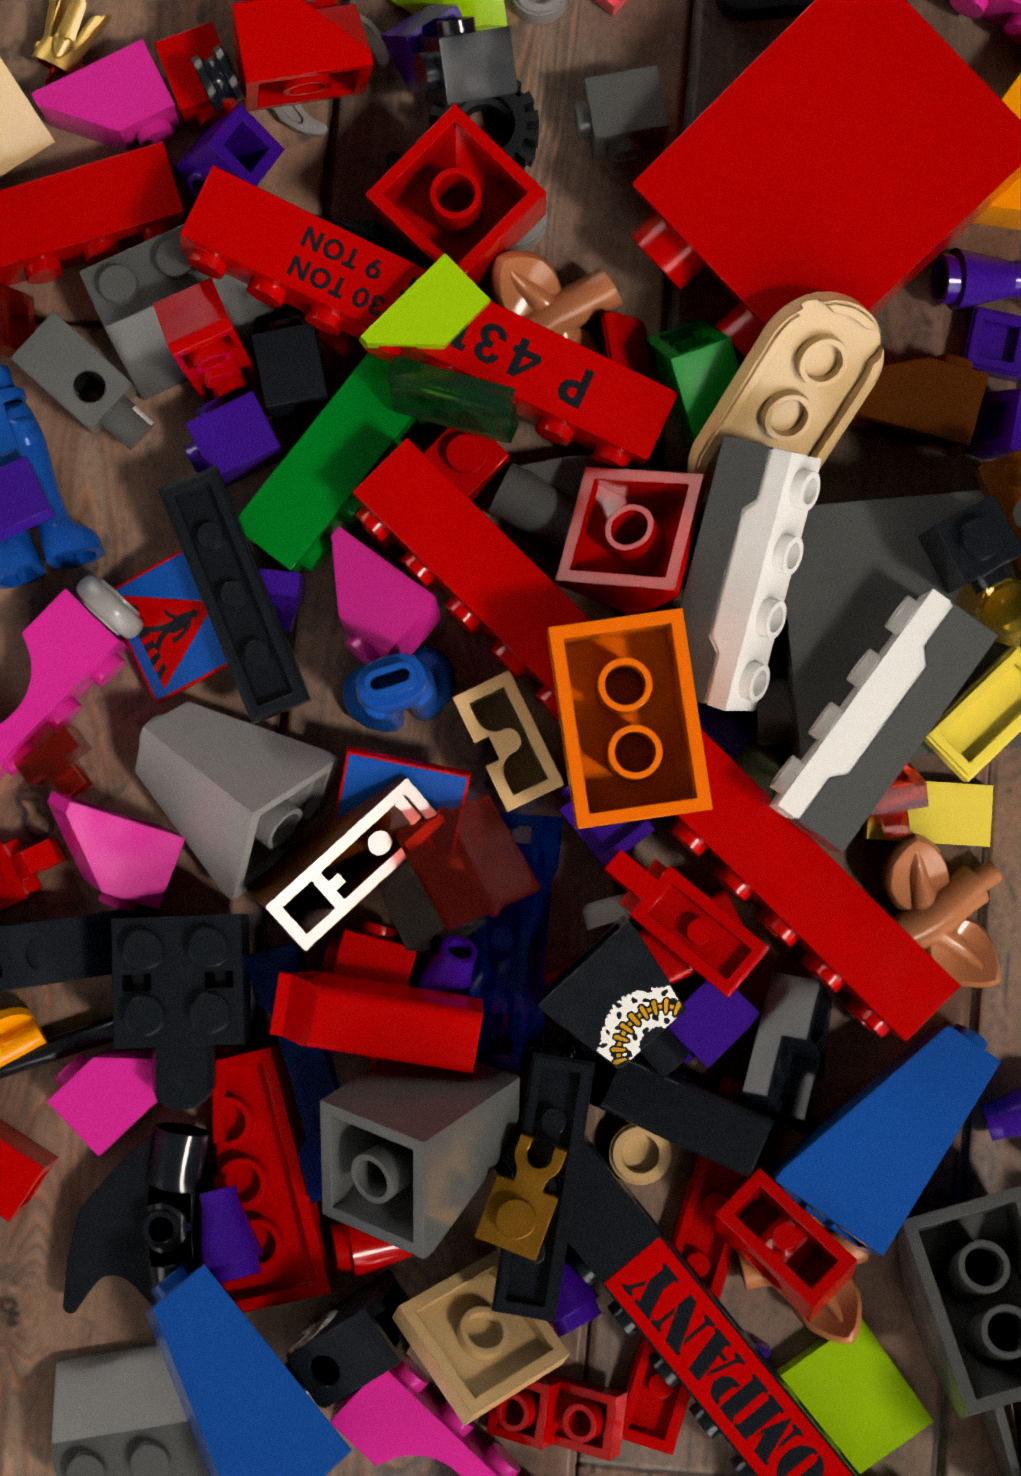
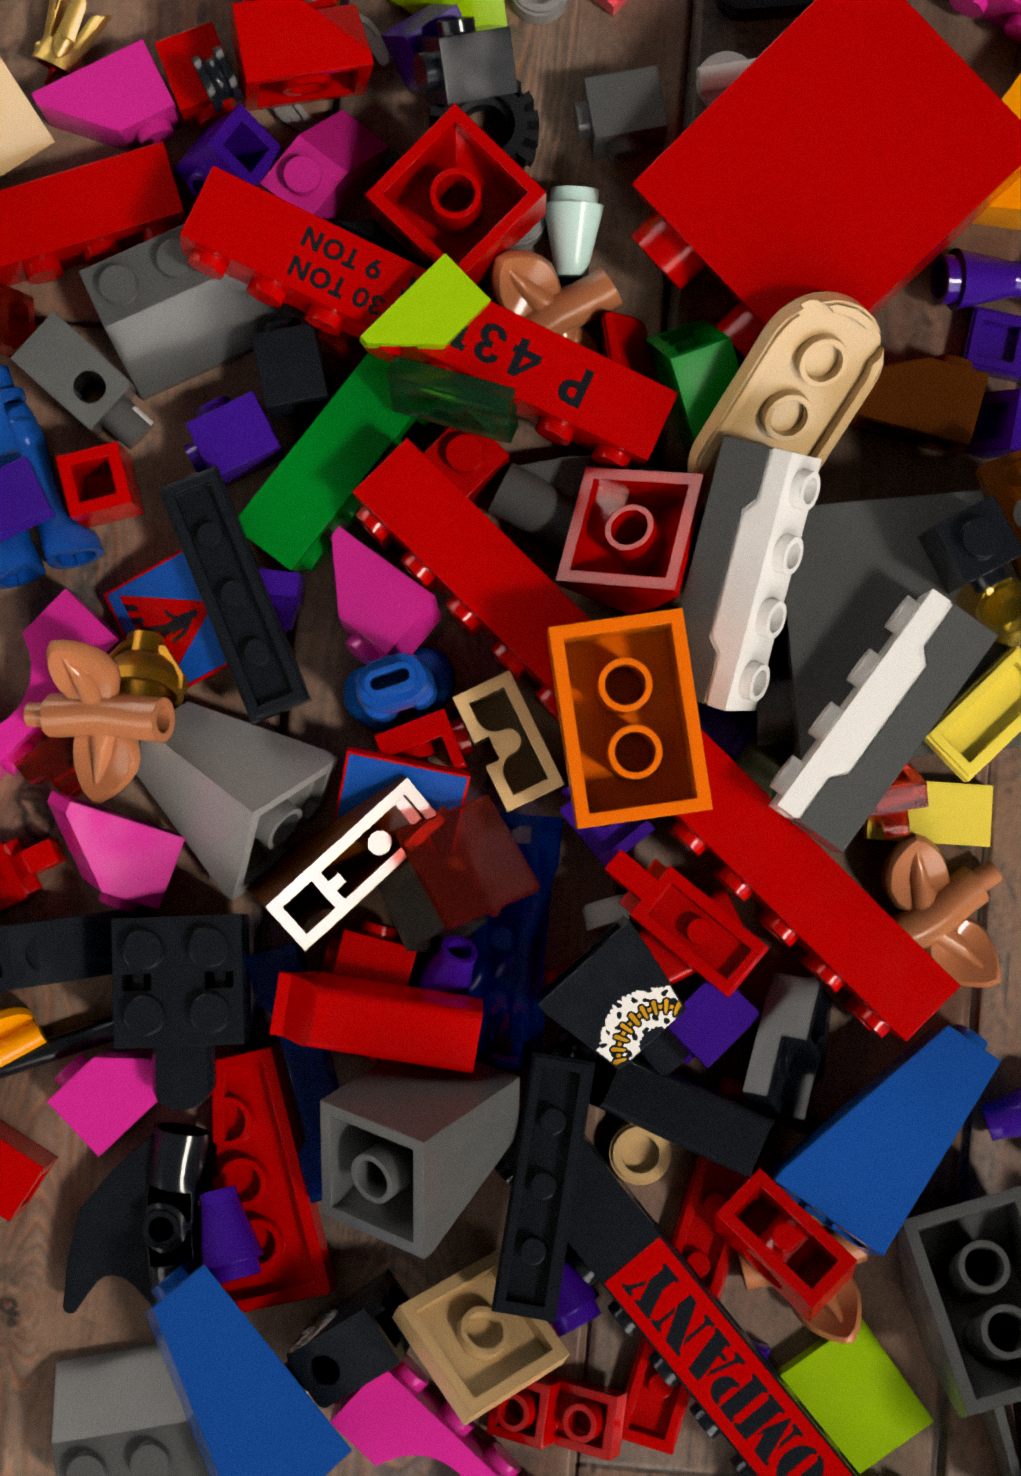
(99, 717): none -> nougat plant
(100, 485): none -> red brick
(109, 607): light grey piece -> none
(149, 667): none -> pearl gold piece
(206, 342): red slope -> none
(326, 165): none -> dark pink slope
(360, 1252): red cone -> none
(416, 737): none -> red bracket
(519, 1206): pearl gold plate -> none
(572, 228): none -> light aqua cone
(718, 74): none -> white plate

